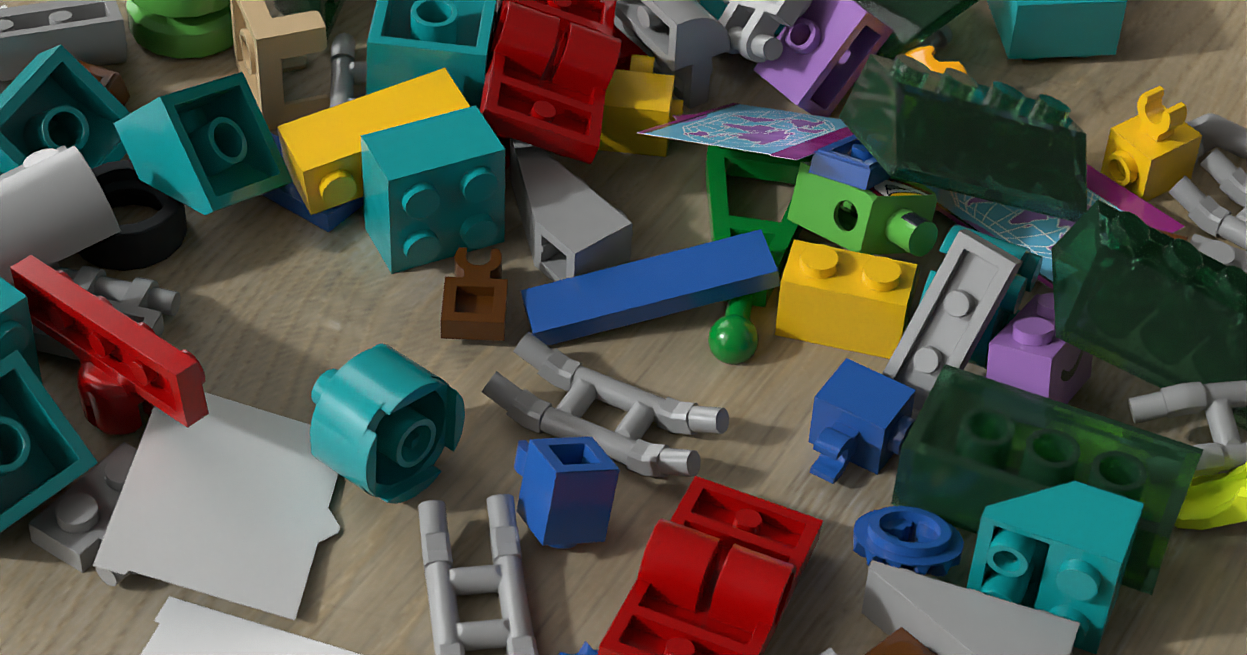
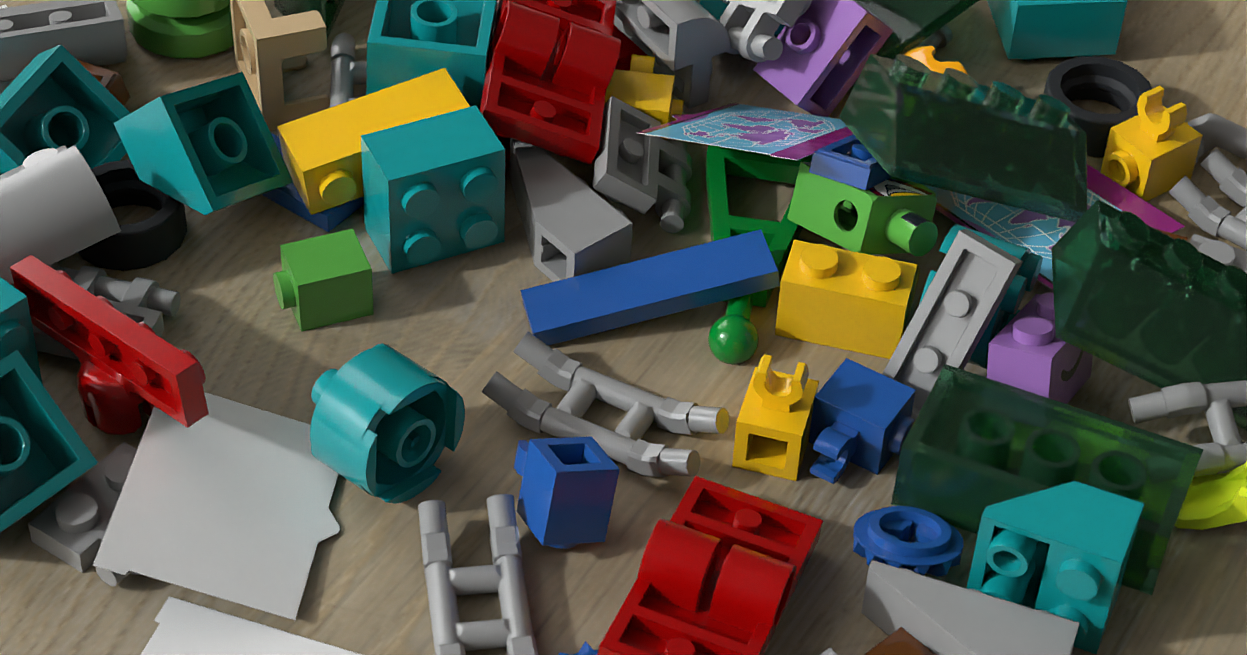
(325, 280): none -> bright green brick
(475, 300): reddish brown plate -> none
(642, 167): none -> light grey plate
(775, 421): none -> yellow brick
(1102, 81): none -> black tyre

